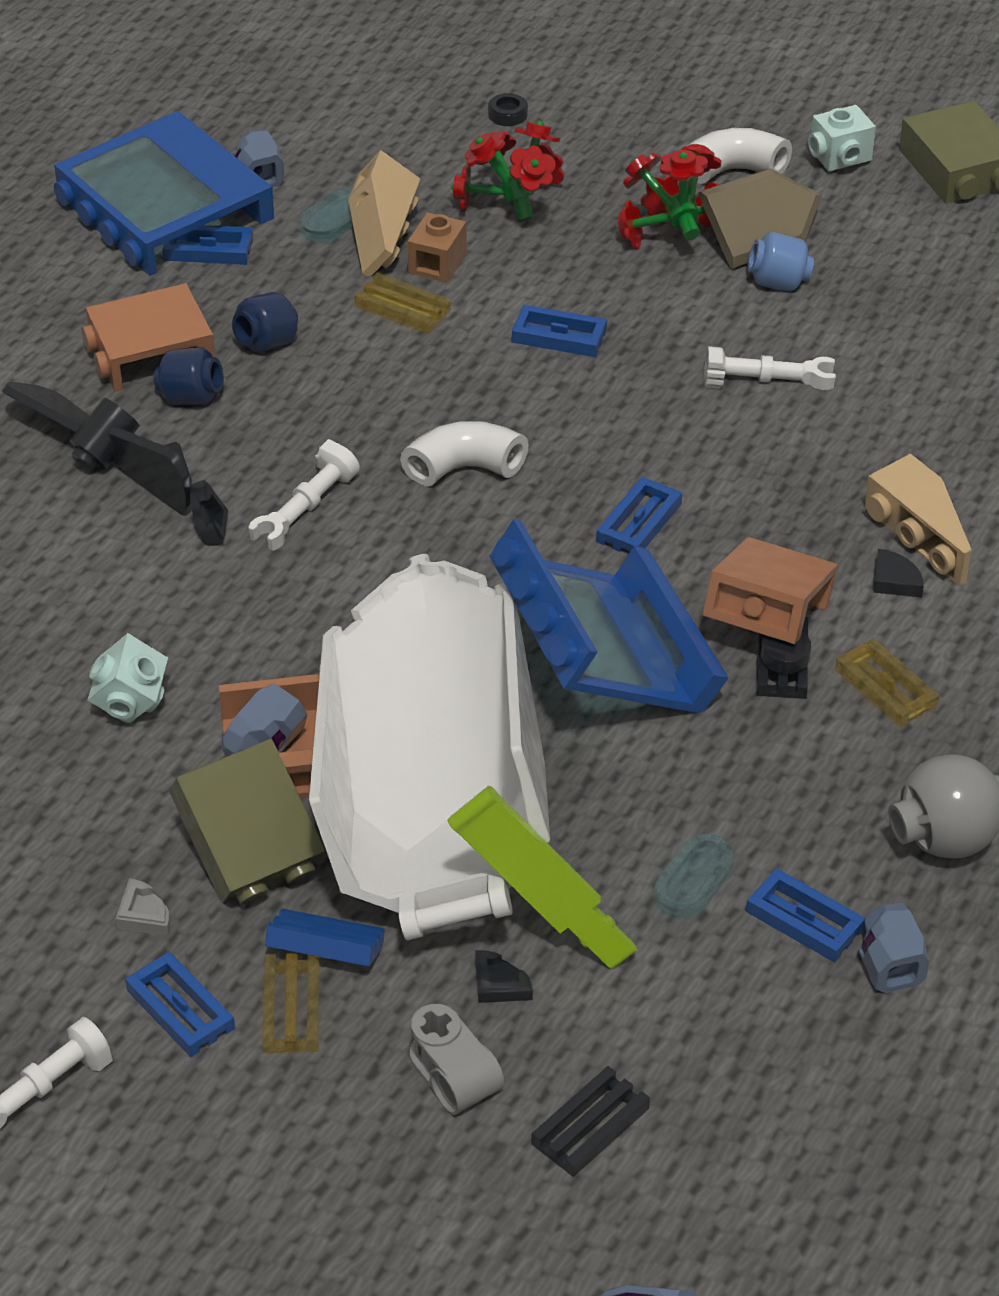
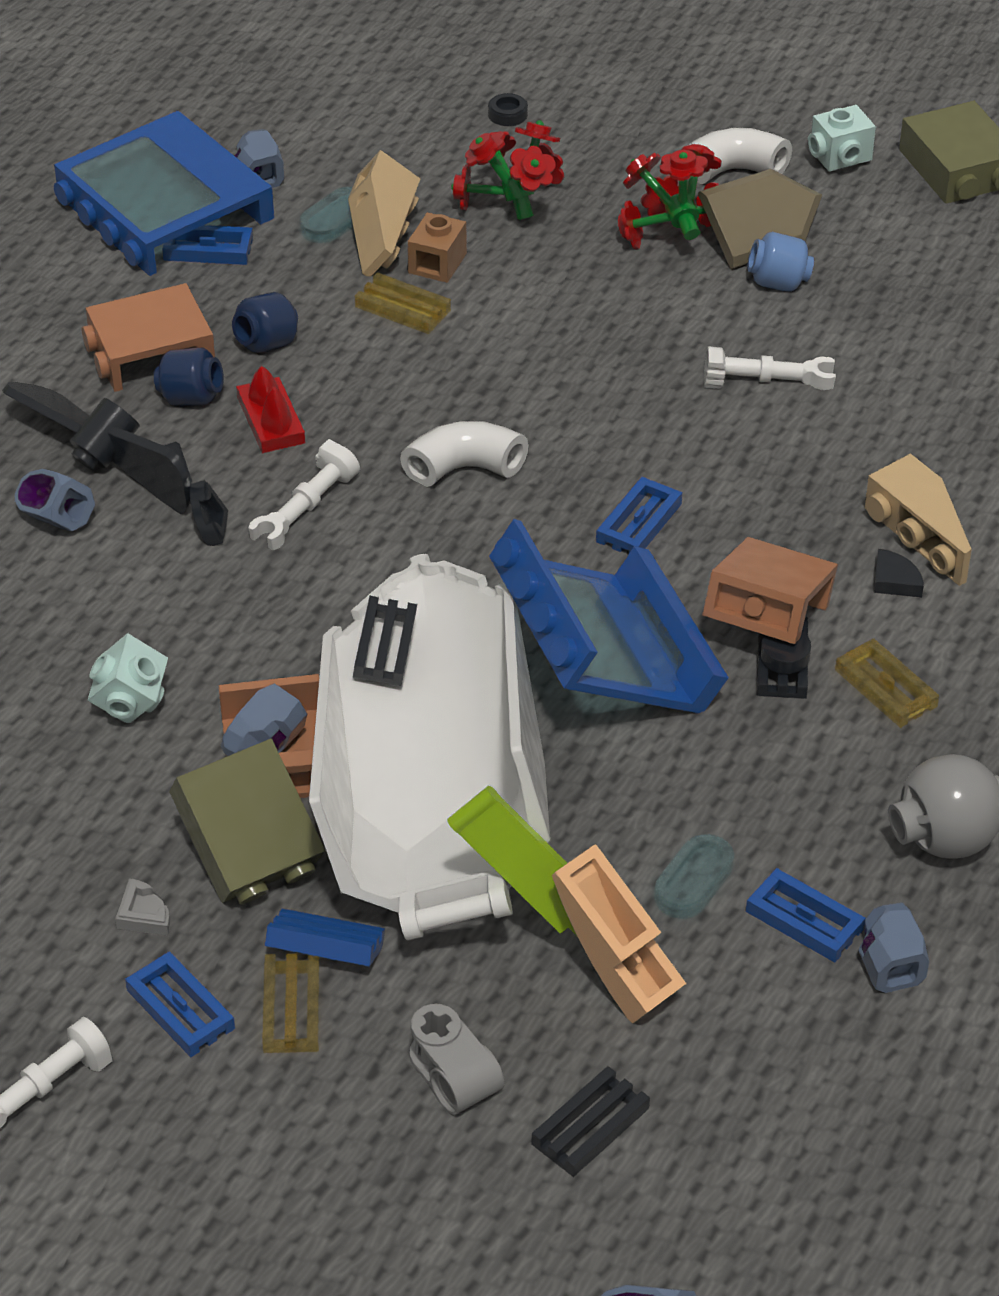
(55, 499): none -> sand blue rock
(270, 412): none -> red tile
(390, 614): none -> black tile
(500, 980): black tile -> none
(557, 336): blue tile -> none
(616, 934): none -> light nougat slope

